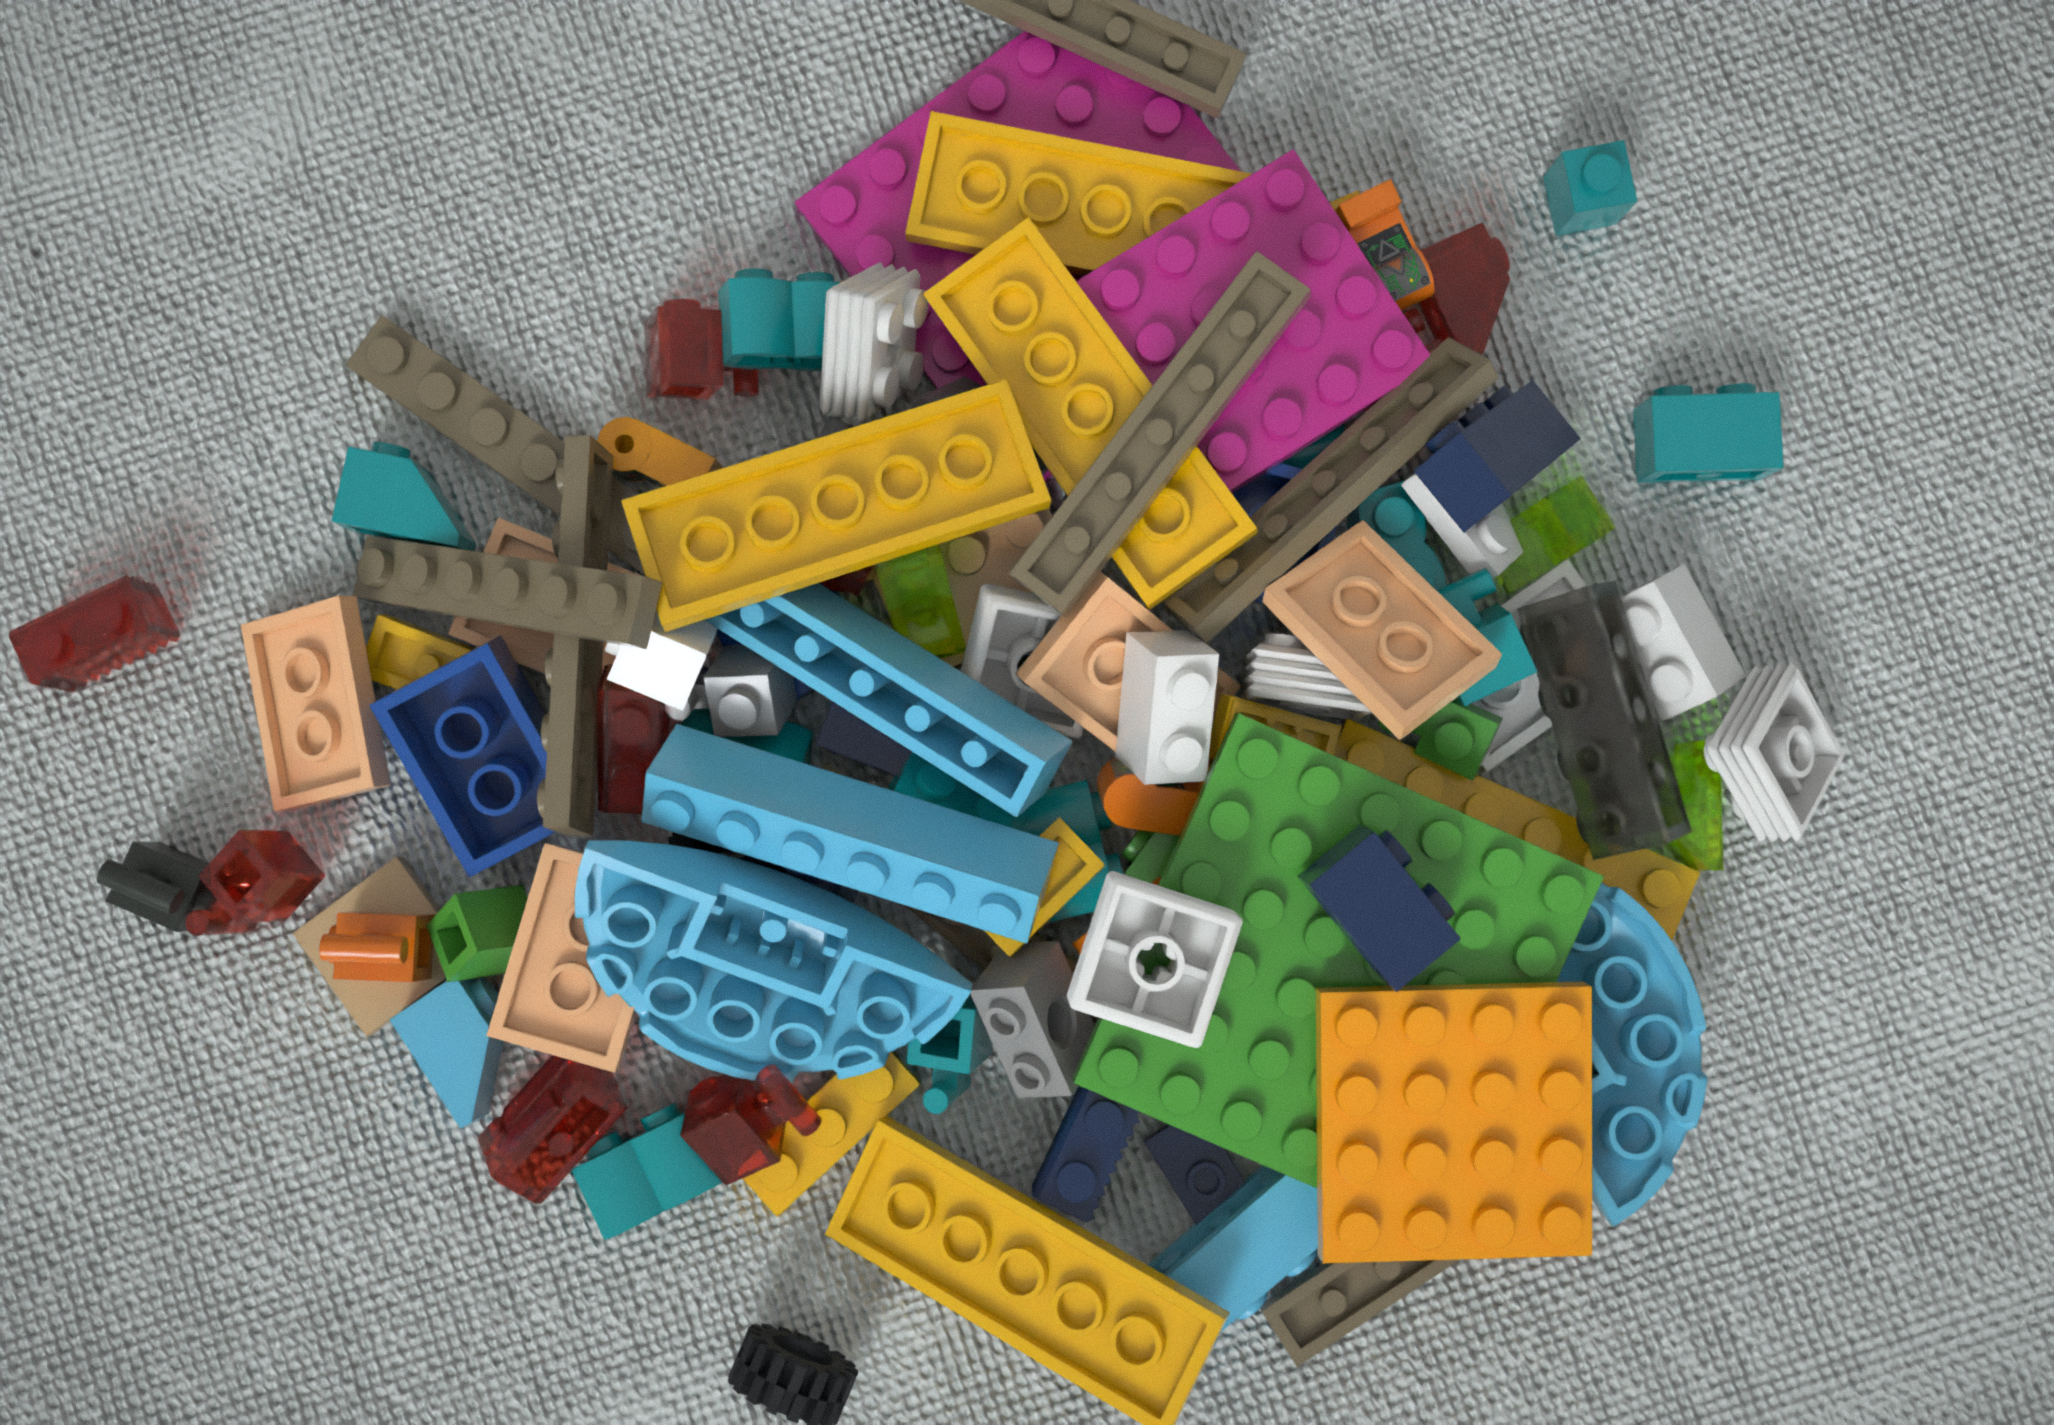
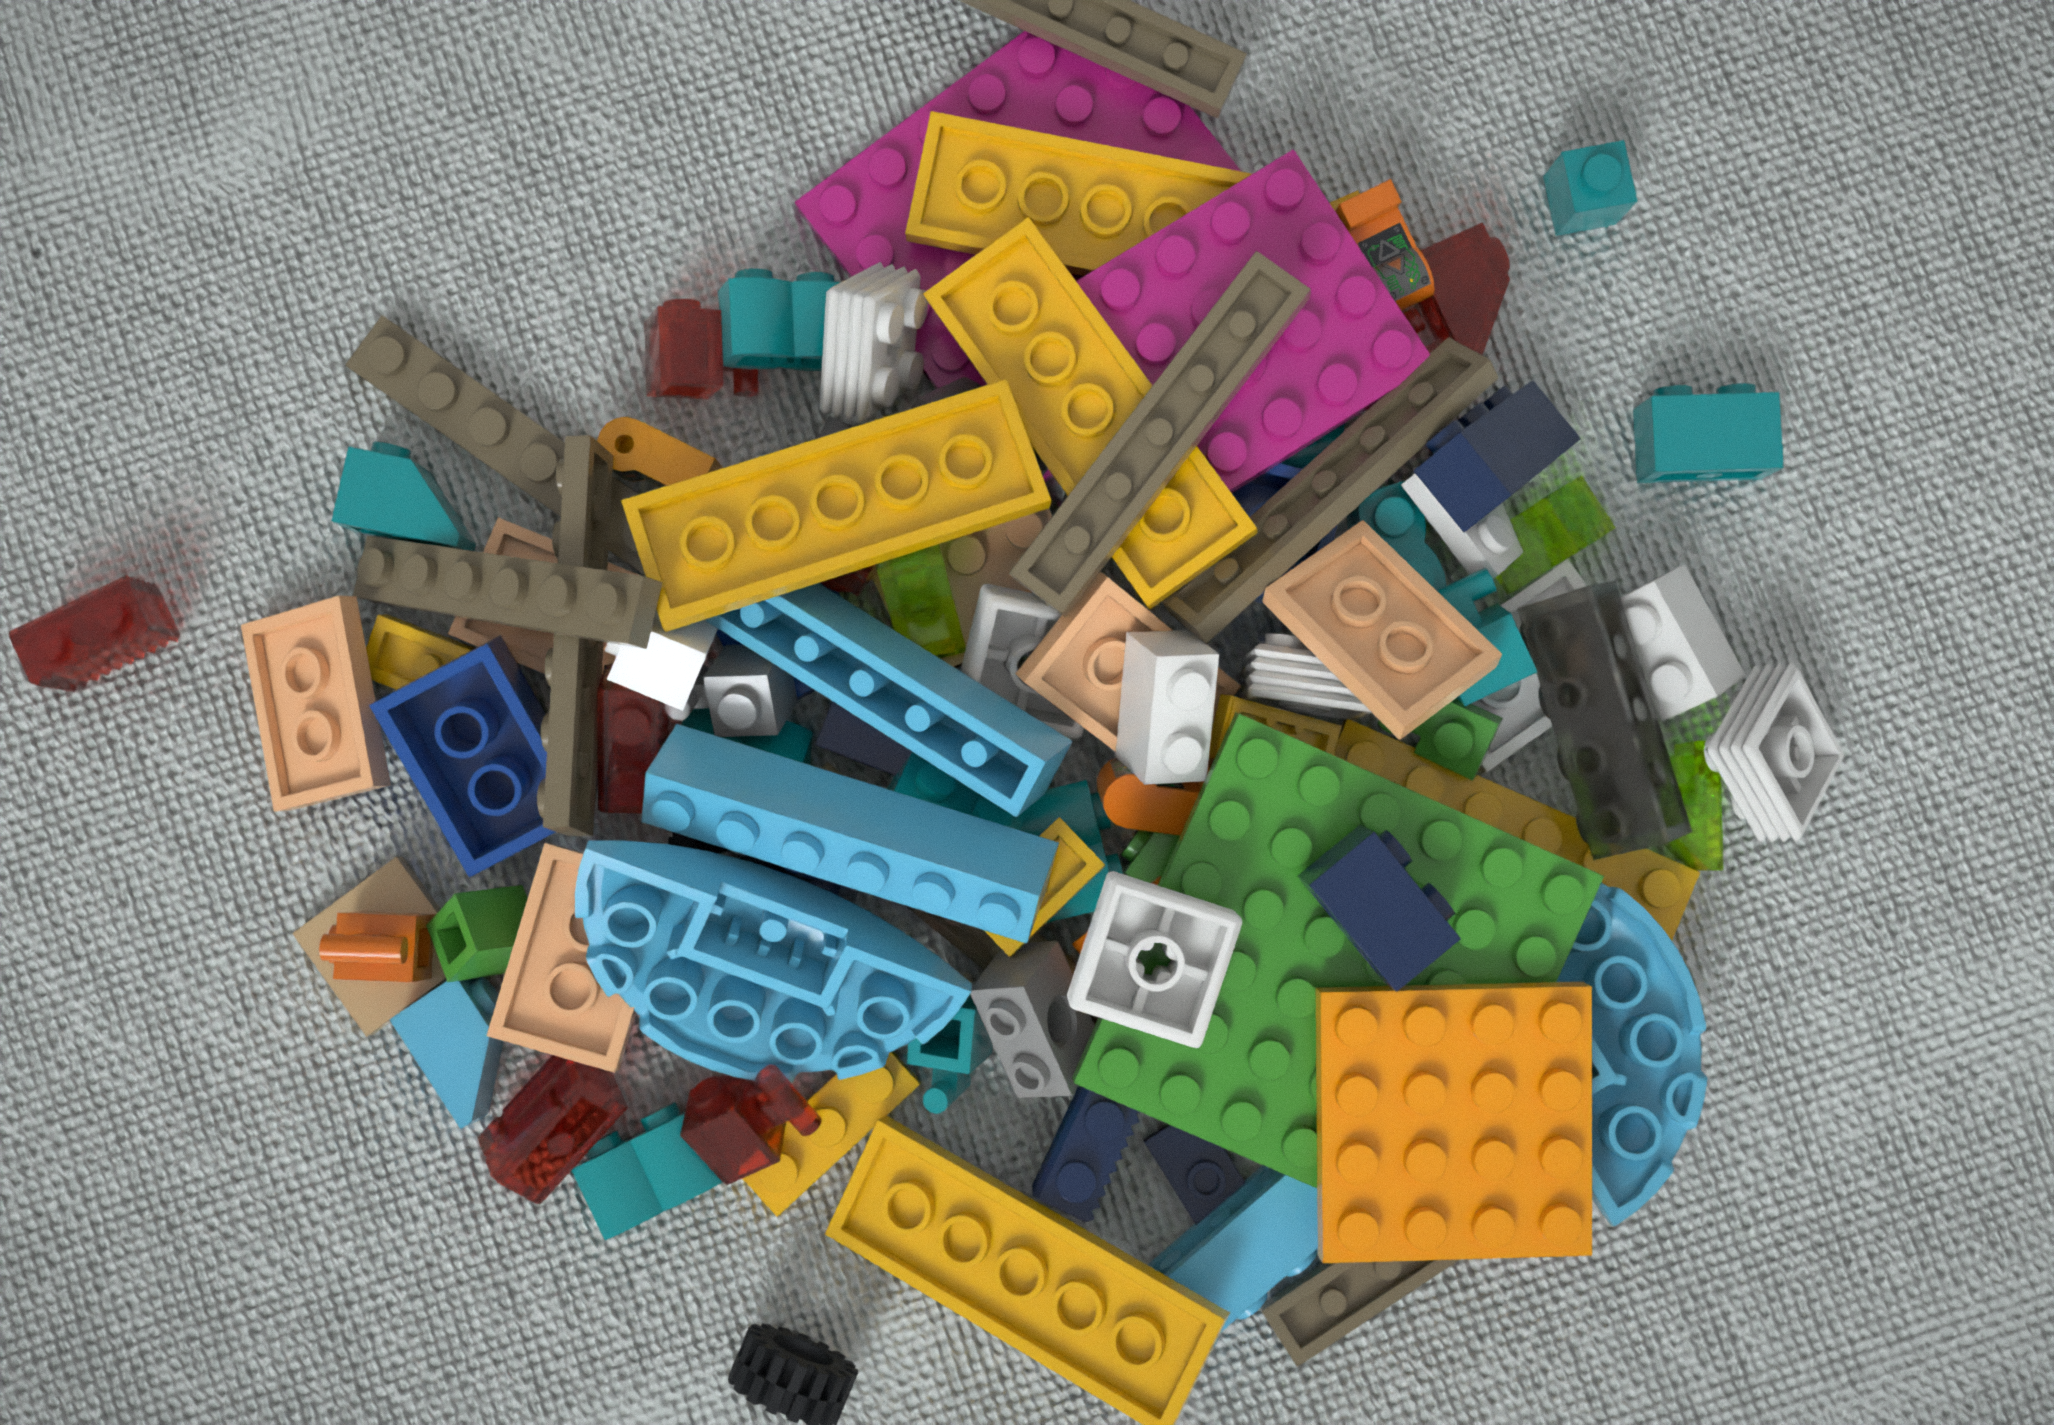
(157, 884): pearl dark grey brick -> none
(254, 881): clear red brick -> none

